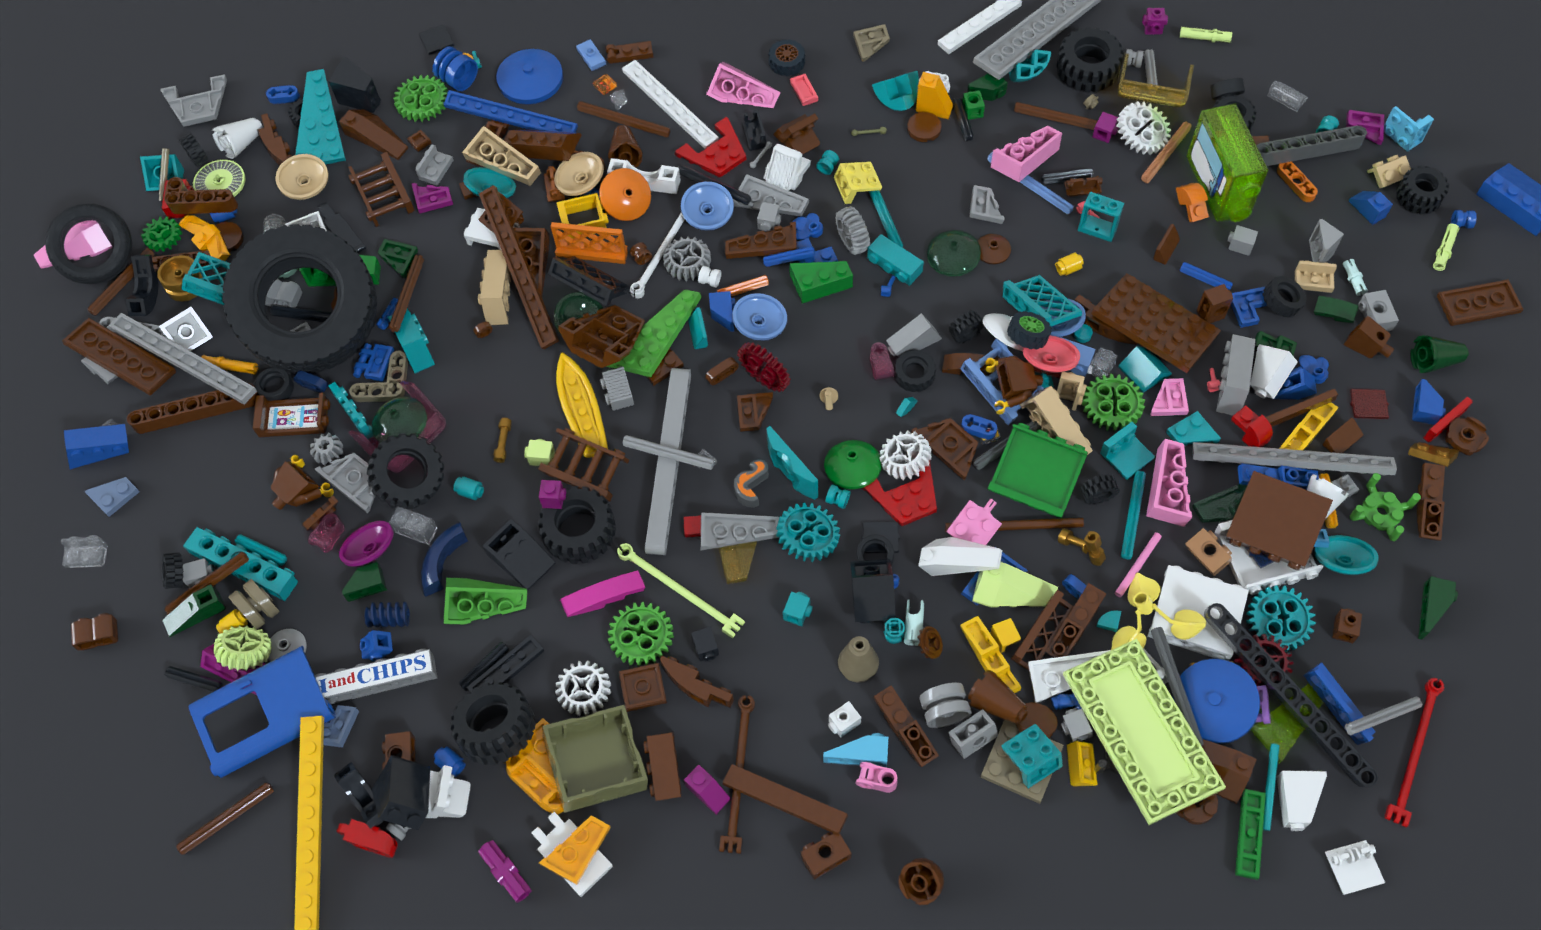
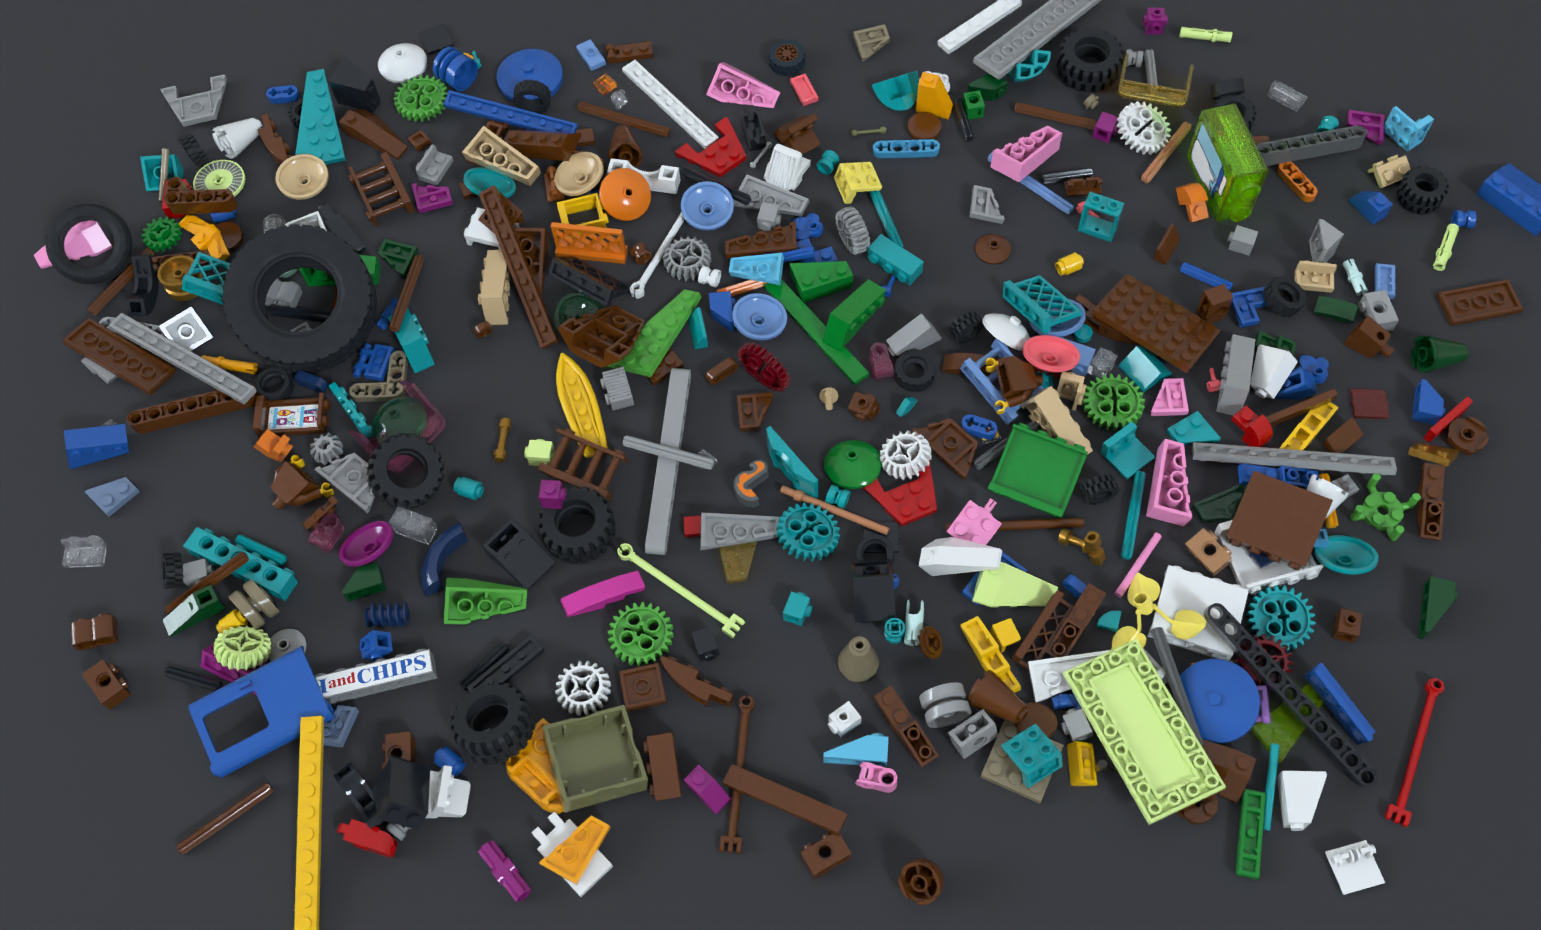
(97, 678): none -> reddish brown brick
(273, 445): none -> orange brick
(402, 62): none -> white dish
(532, 87): none -> black tyre
(587, 137): none -> reddish brown tile
(758, 267): none -> medium azure wing
(800, 496): none -> nougat bar
(815, 330): none -> green tile
(853, 314): none -> green wedge
(864, 406): none -> reddish brown brick
(906, 152): none -> dark azure beam
(952, 259): clear green dish -> none
(1029, 330): black wheel -> none
(1383, 715): light grey axle -> none
(1385, 279): none -> medium blue plate

